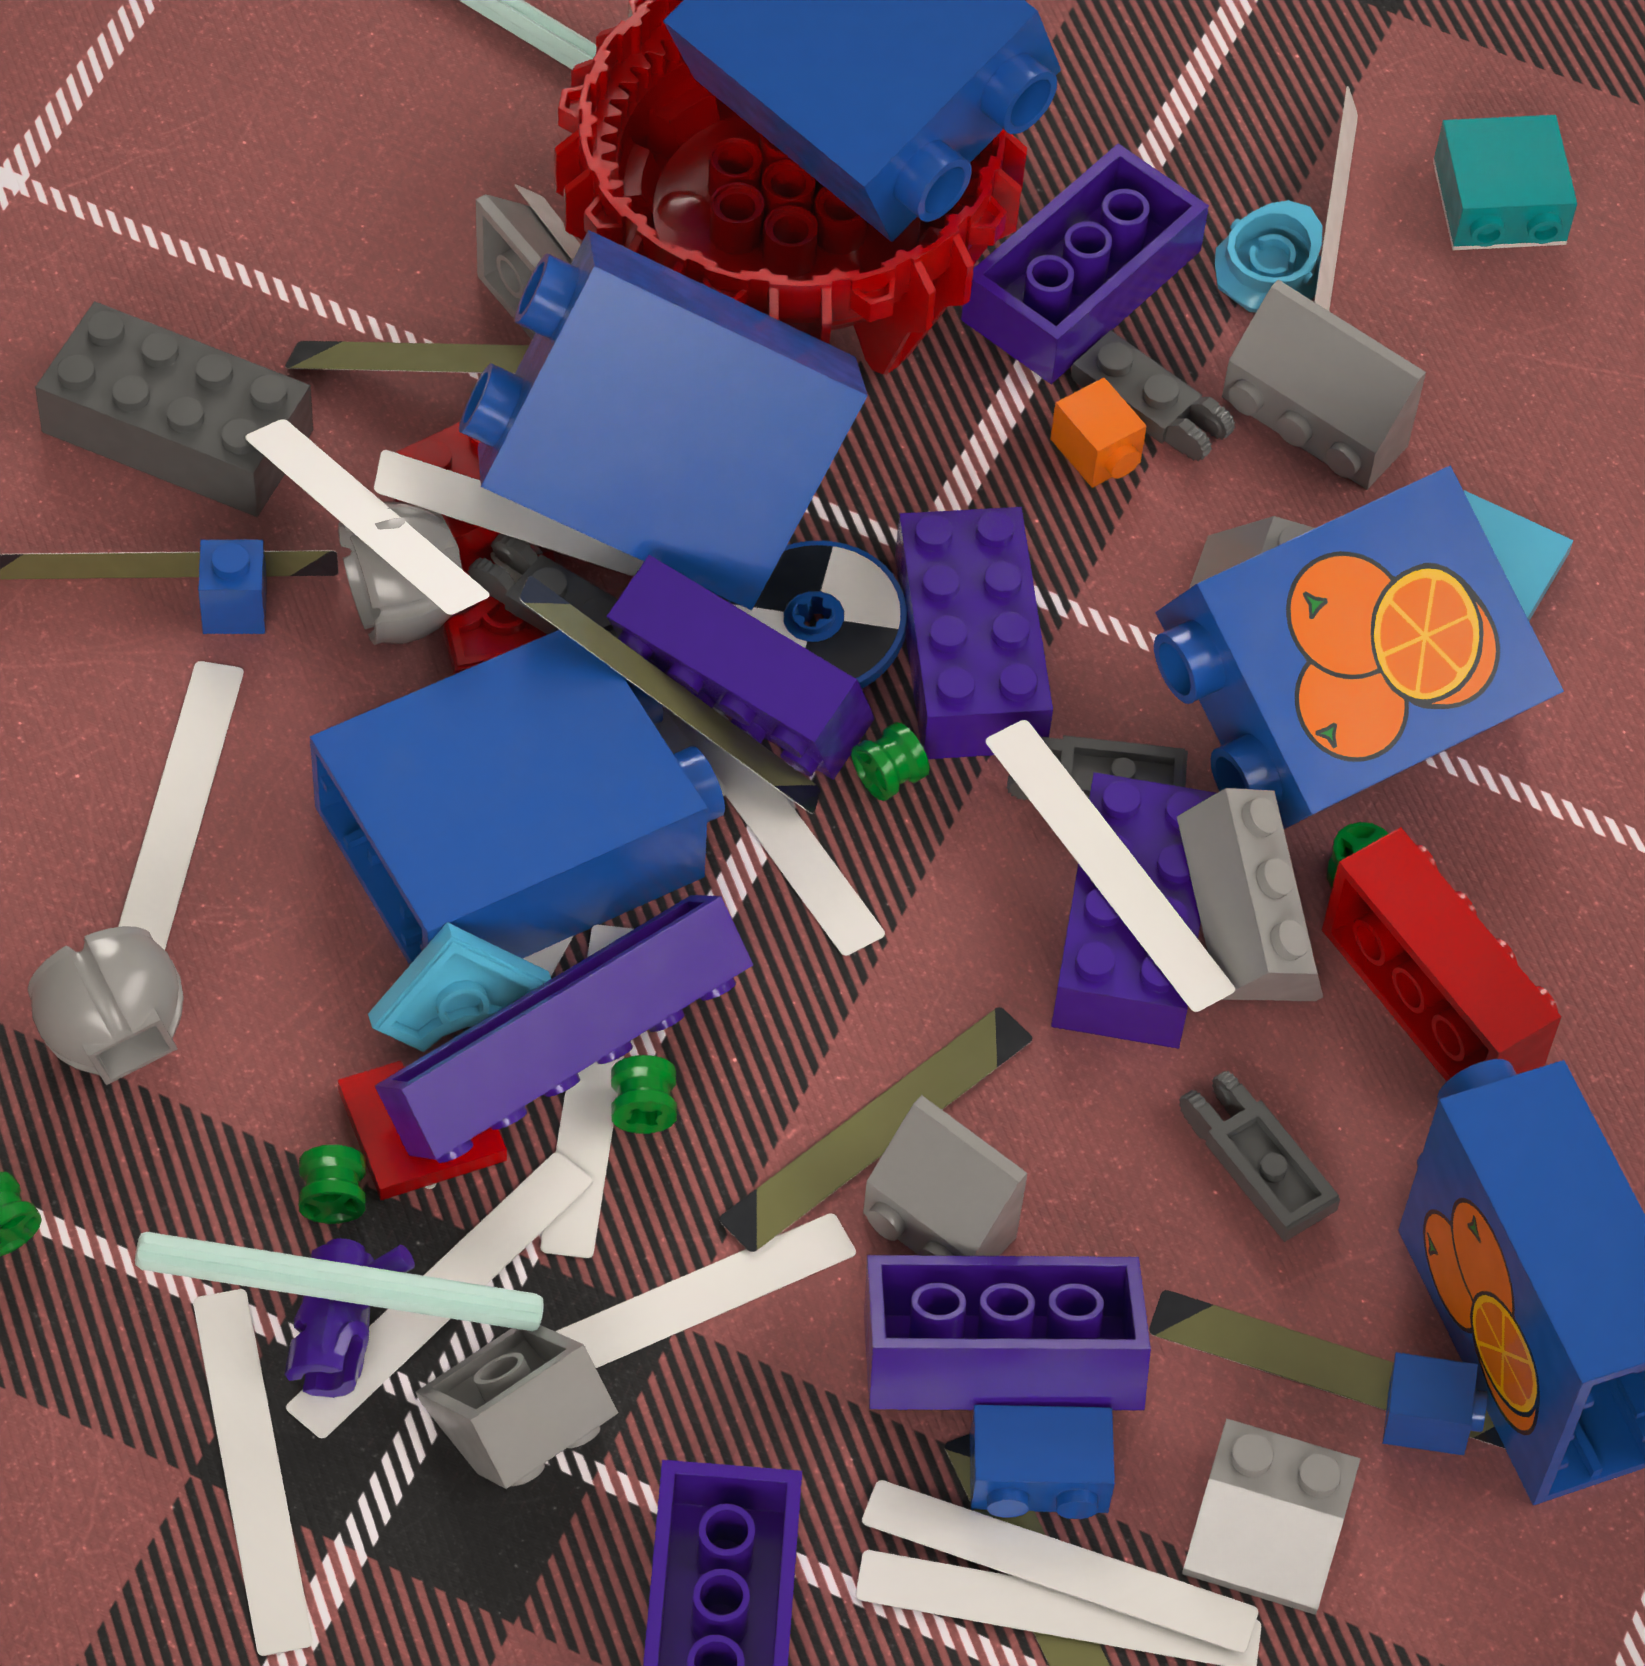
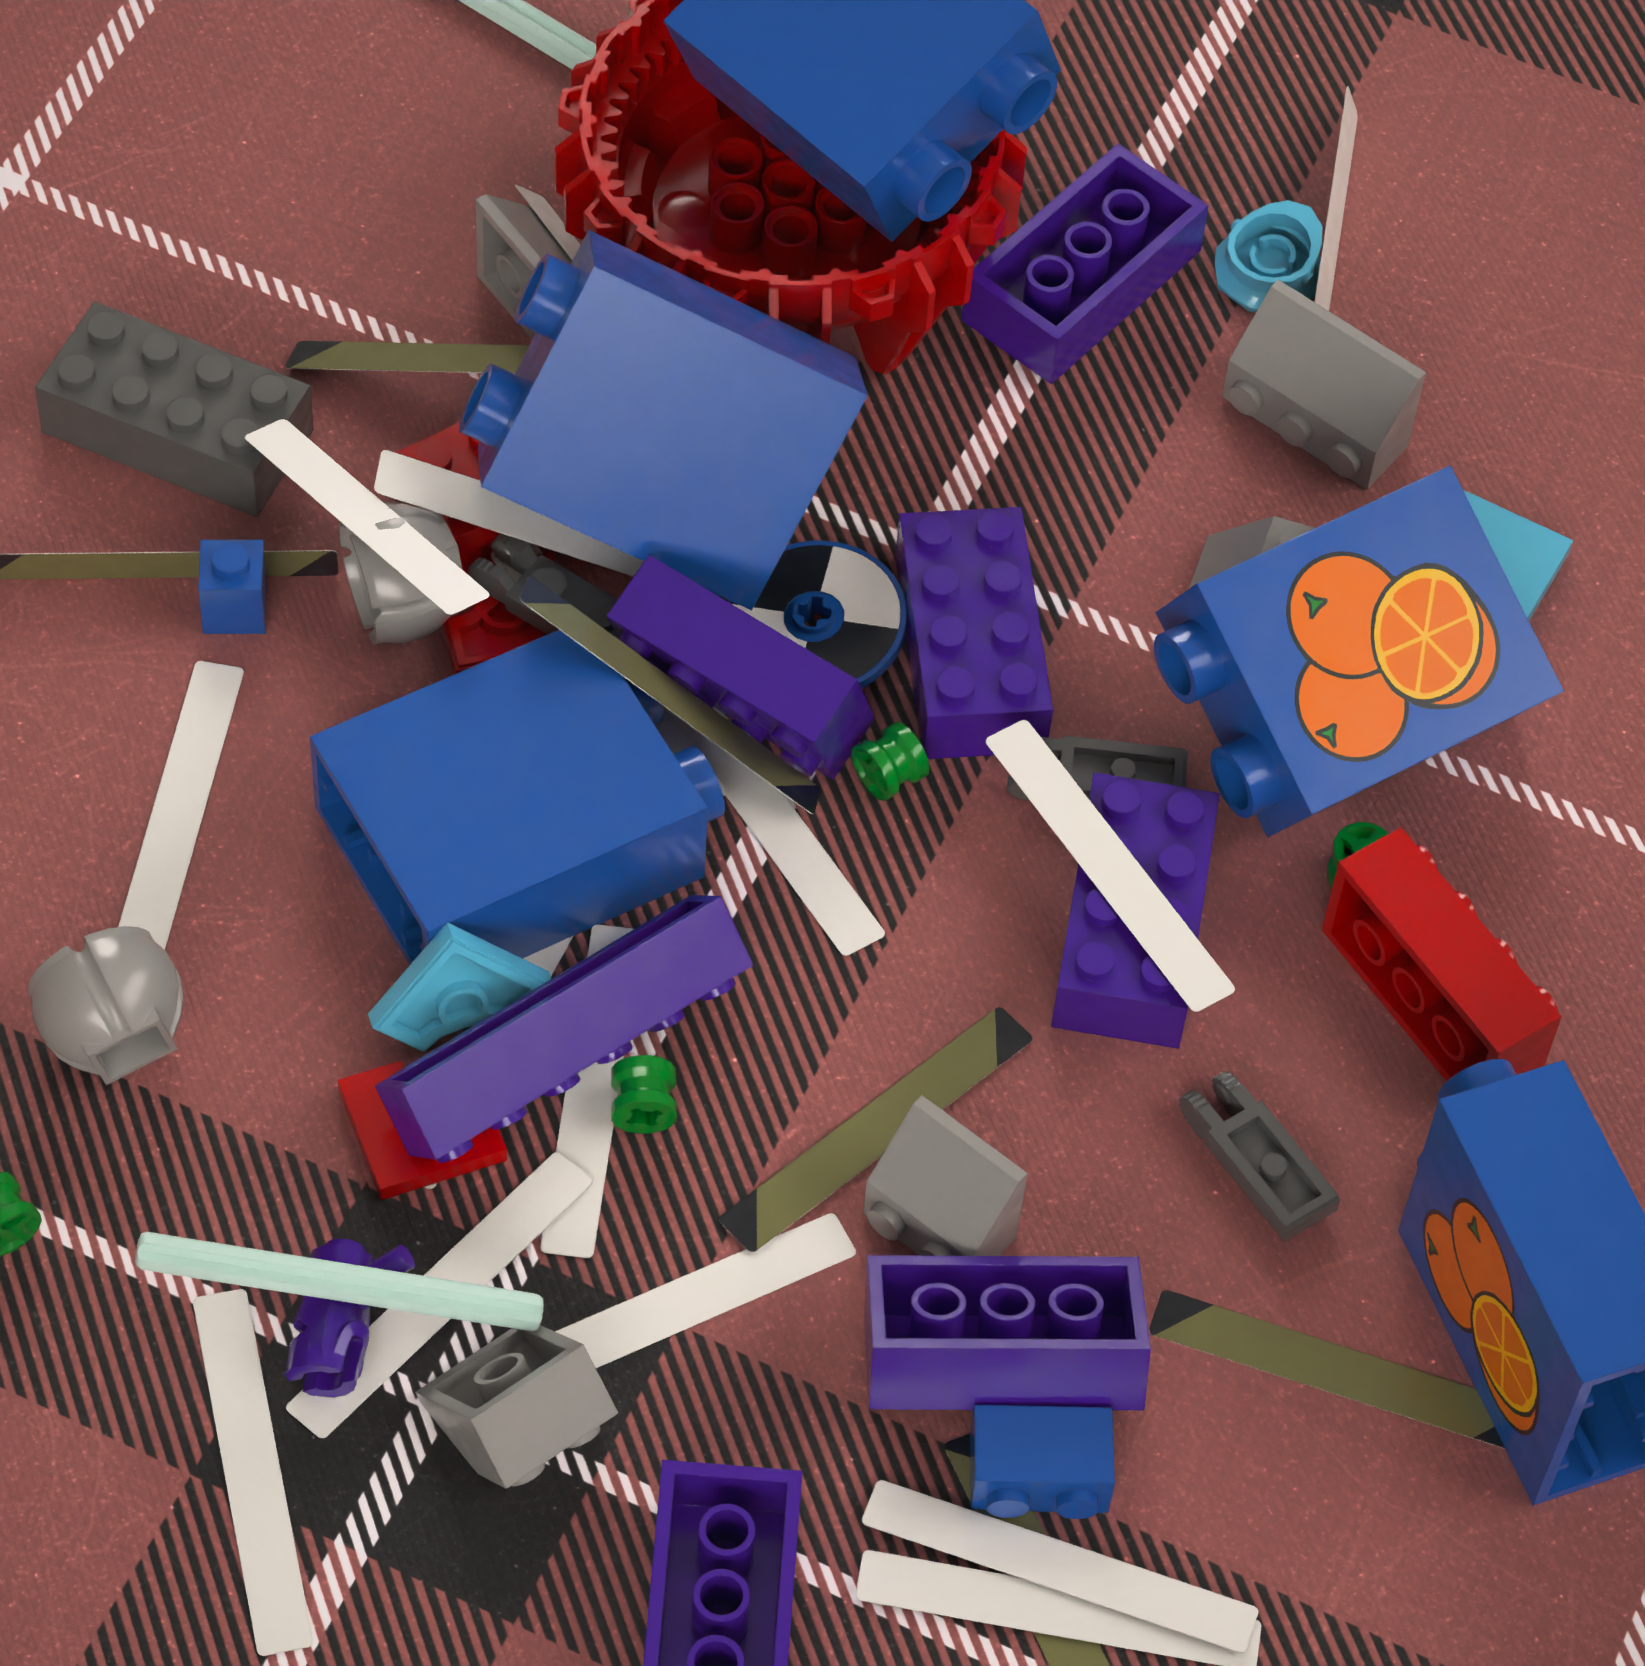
(332, 1184): green wheel -> none
(1098, 433): orange brick -> none
(1156, 395): dark grey hinge -> none
(1249, 896): light grey slope -> none
(1271, 1516): slope -> none
(1433, 1404): blue brick -> none
(1504, 182): teal piece -> none

